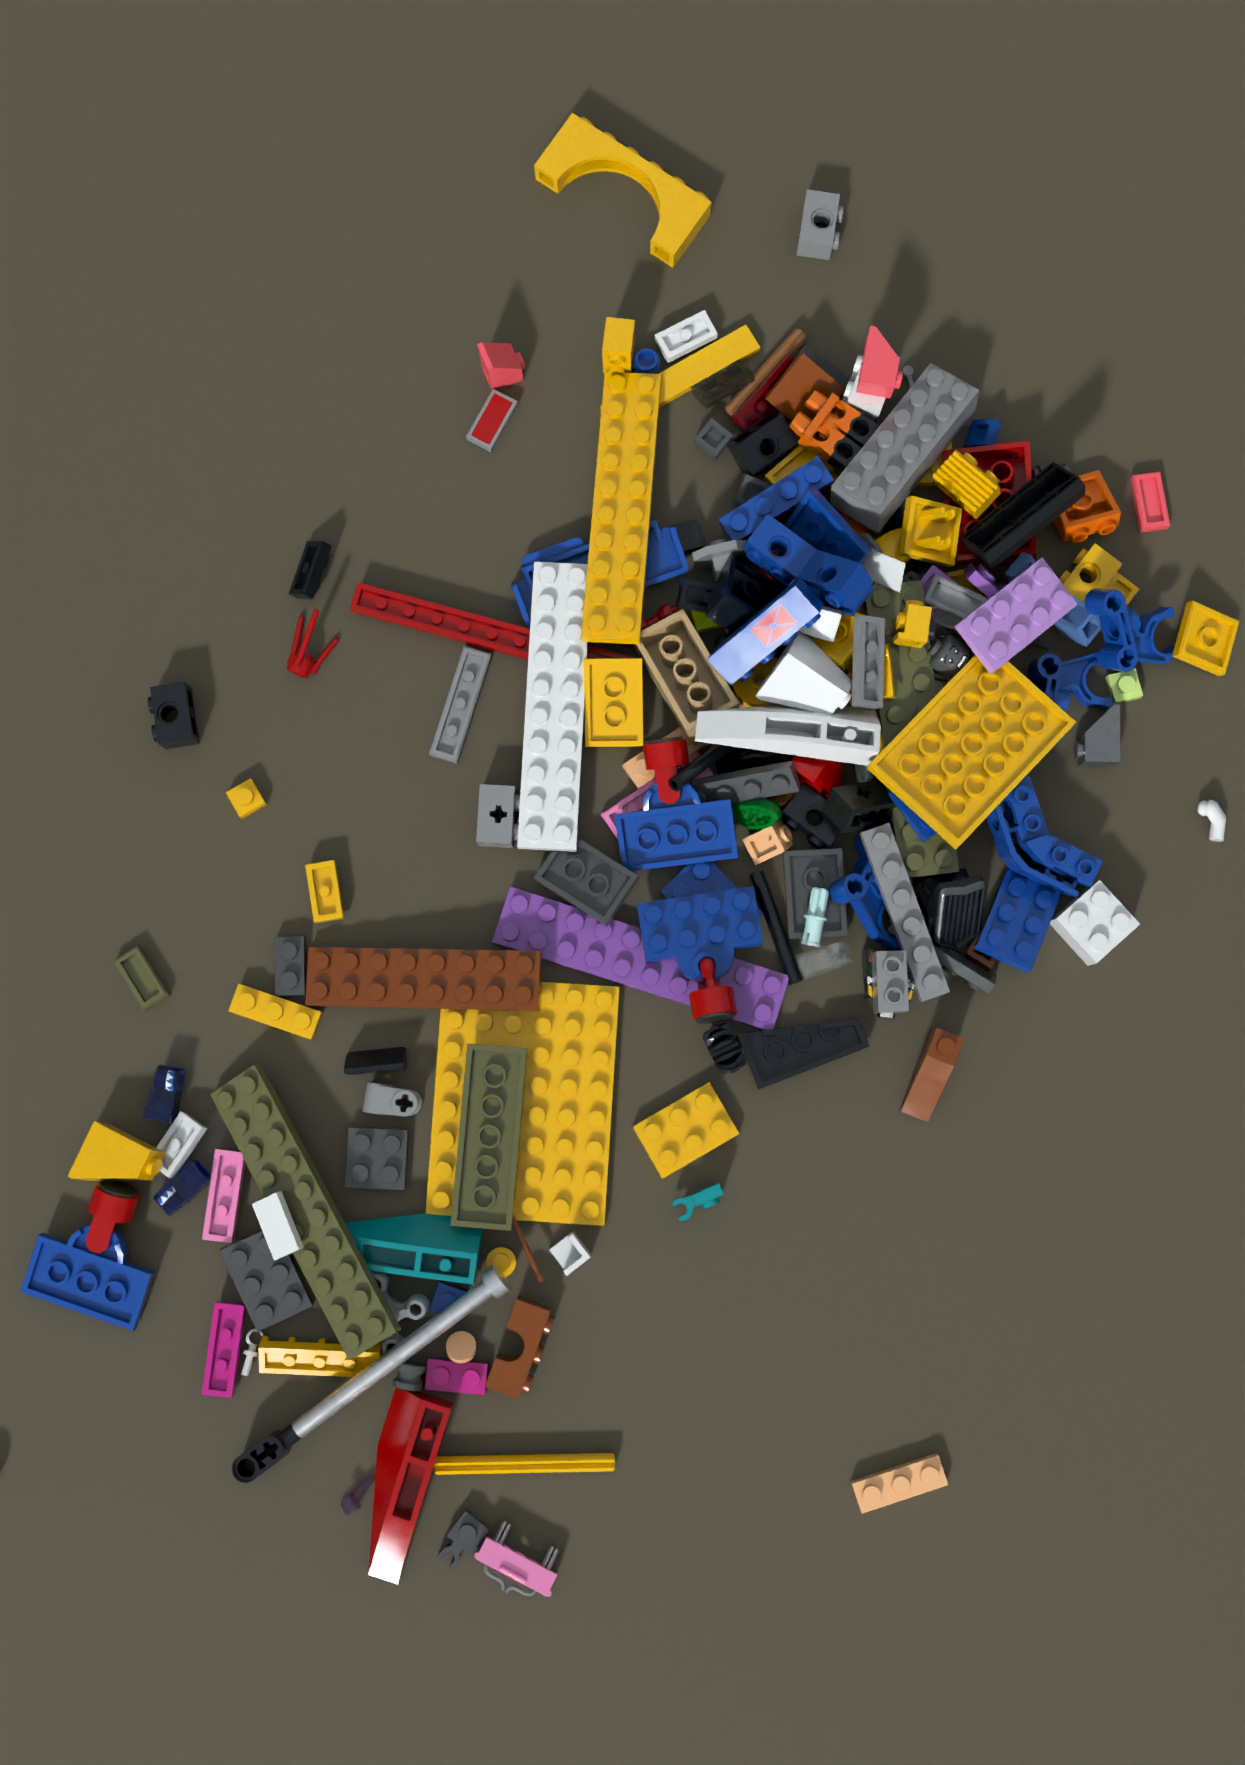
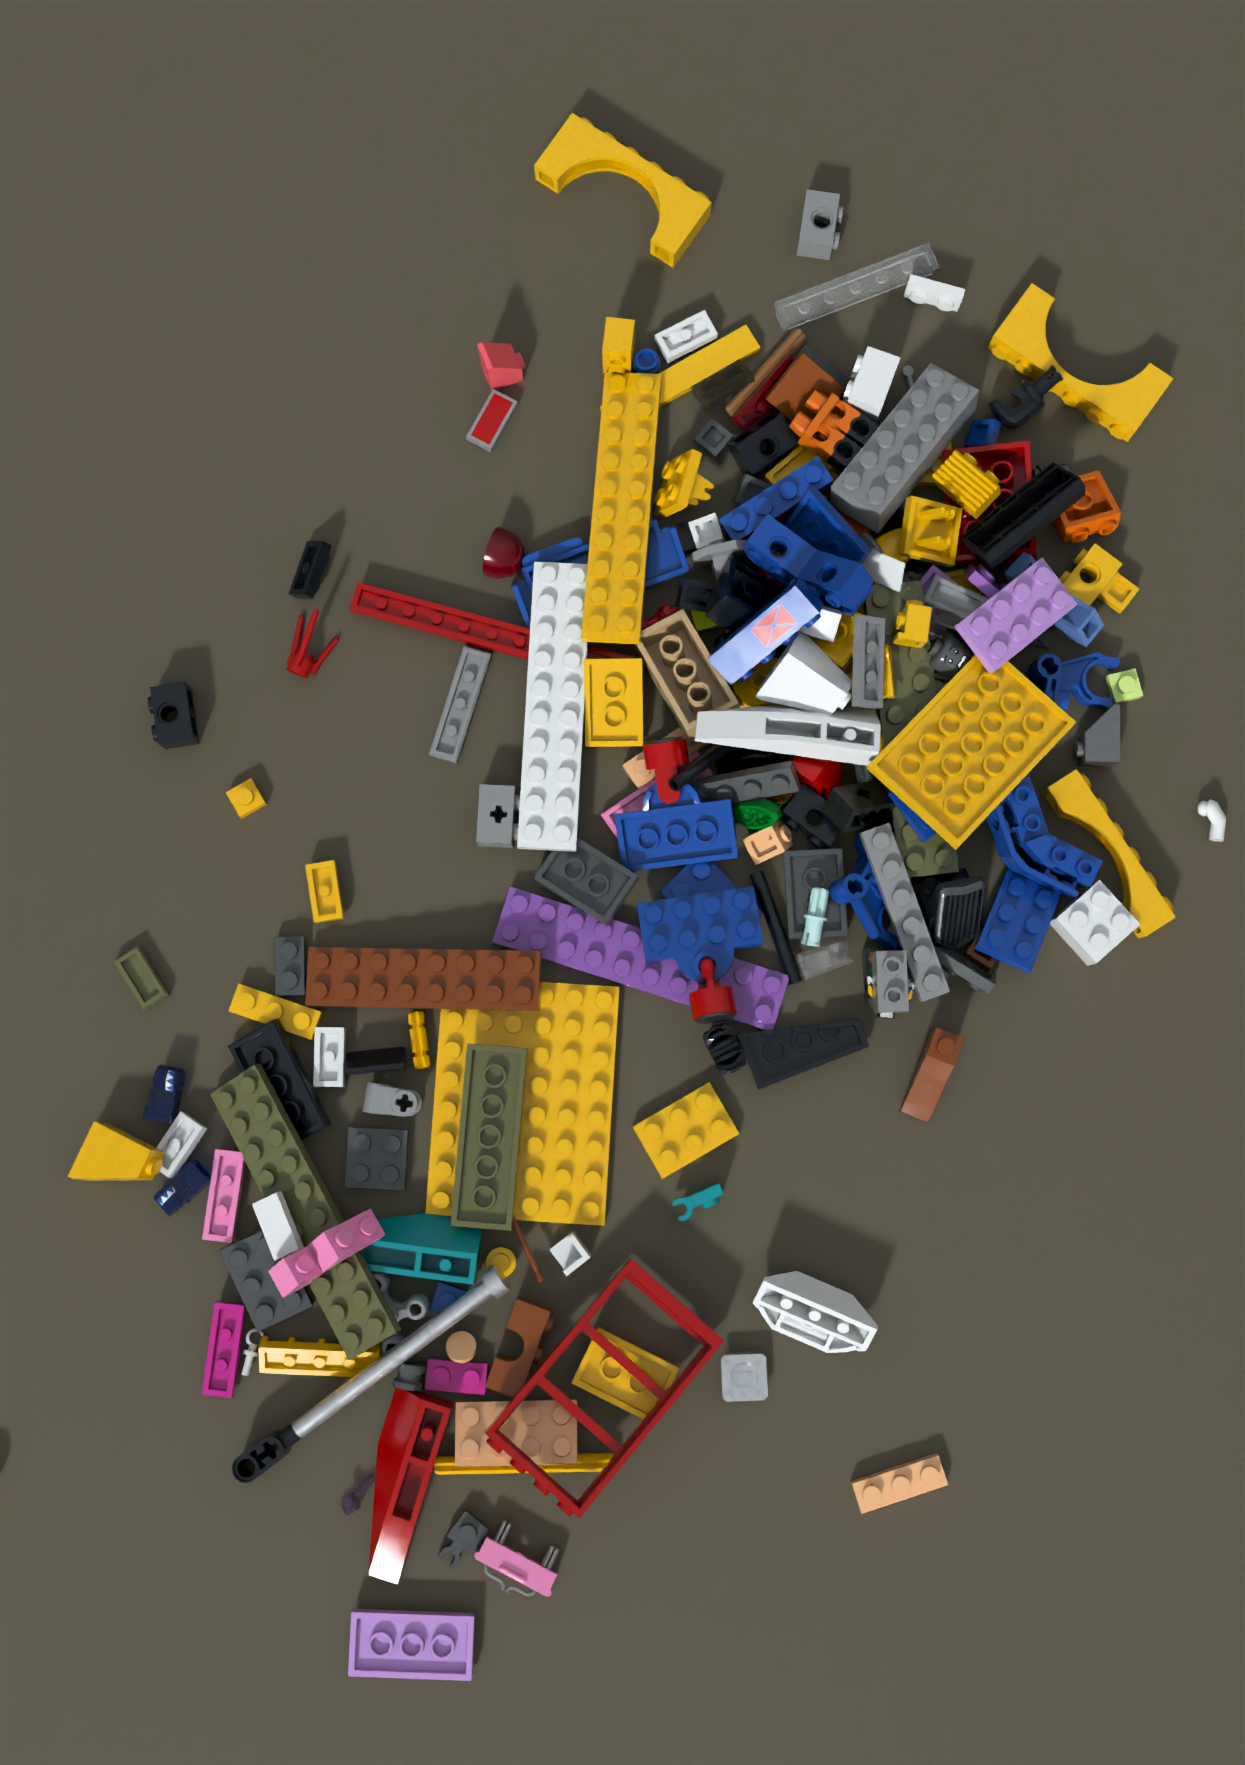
(92, 1266): blue plate -> none
(275, 1053): none -> black tile
(325, 1252): none -> bright pink arch
(329, 1056): none -> white plate
(411, 1644): none -> lavender plate
(419, 1040): none -> yellow axle
(503, 554): none -> dark red helmet
(537, 1427): none -> light nougat plate
(613, 1383): none -> yellow plate
(675, 1310): none -> red window
(681, 485): none -> yellow plate
(706, 530): none -> white tile
(744, 1376): none -> flat silver piece
(814, 1313): none -> white wedge
(855, 287): none -> clear tile
(879, 367): coral slope -> none
(935, 293): none -> white plate
(1030, 398): none -> black piece
(1075, 802): none -> yellow arch
(1116, 406): none -> yellow arch
(1125, 634): blue piece -> none
(1150, 502): coral tile -> none
(1205, 638): yellow tile -> none

